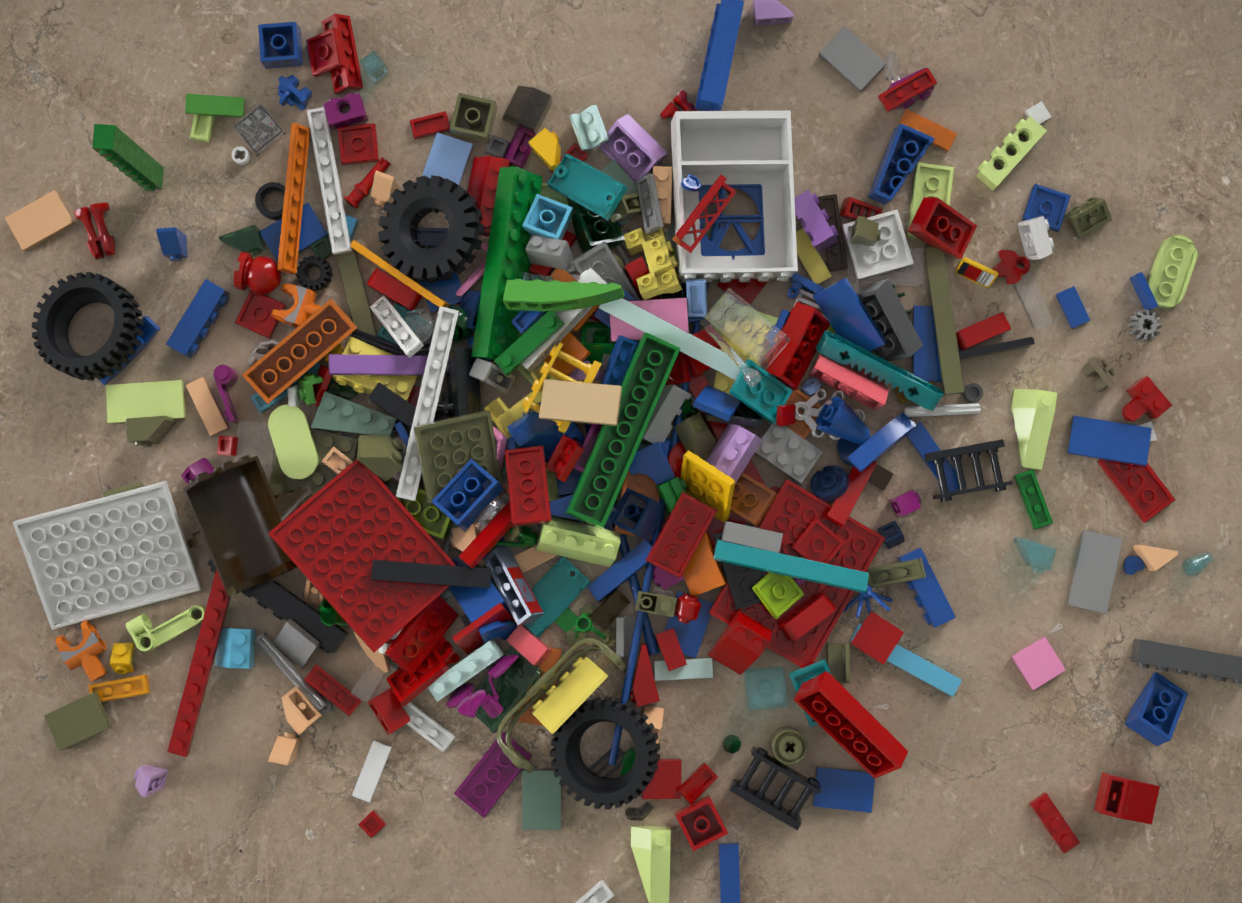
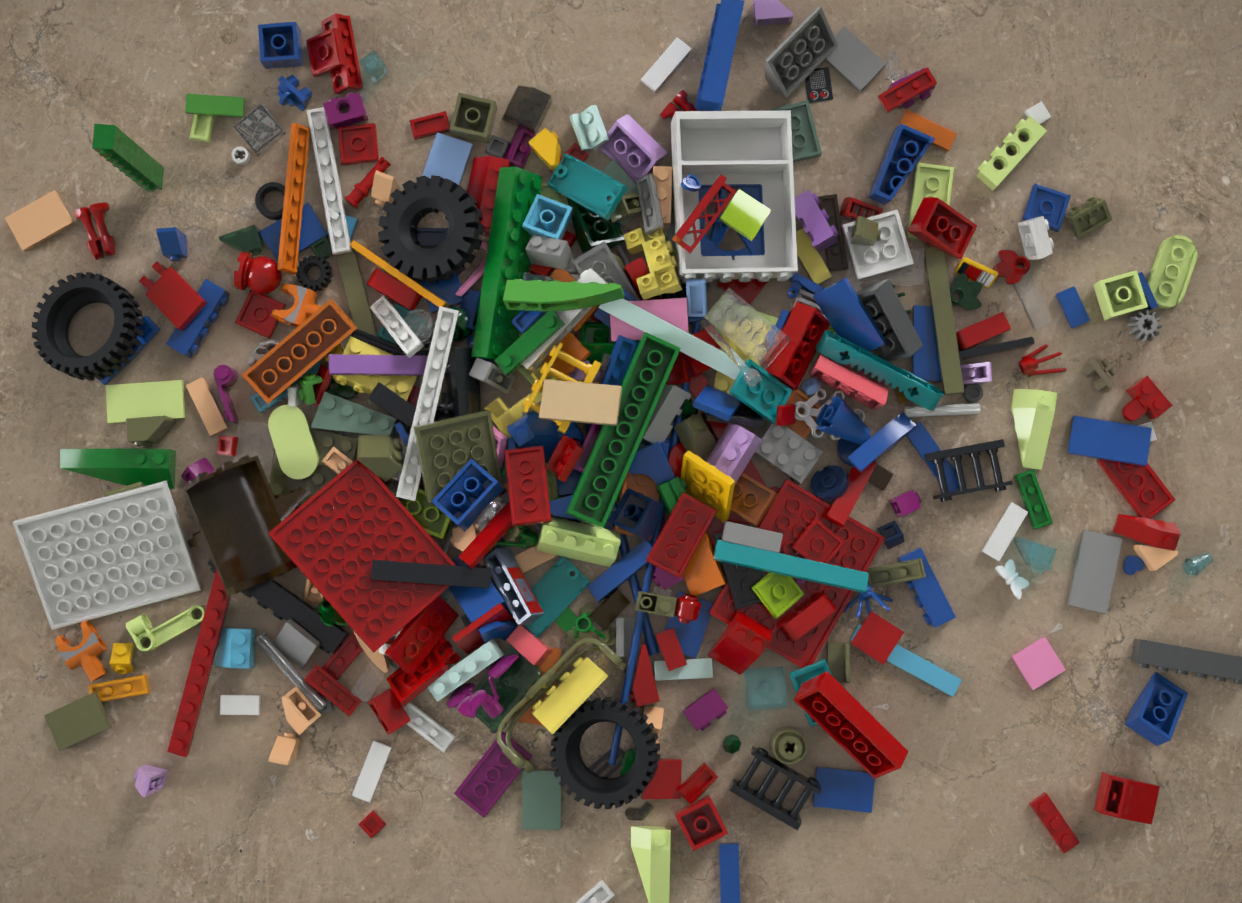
(122, 465): none -> green wedge
(173, 296): none -> red tile
(240, 704): none -> white tile
(343, 657): none -> red tile
(666, 64): none -> white tile
(705, 709): none -> magenta brick
(745, 215): none -> lime slope
(800, 54): none -> light grey slope
(804, 134): none -> sand green tile
(819, 85): none -> black sticker
(967, 292): none -> dark green plate
(976, 373): none -> lavender slope
(1004, 531): none -> white tile
(1008, 573): none -> white piece
(1029, 365): none -> red plant
(1120, 295): none -> yellowish green brick
(1148, 531): none -> red slope

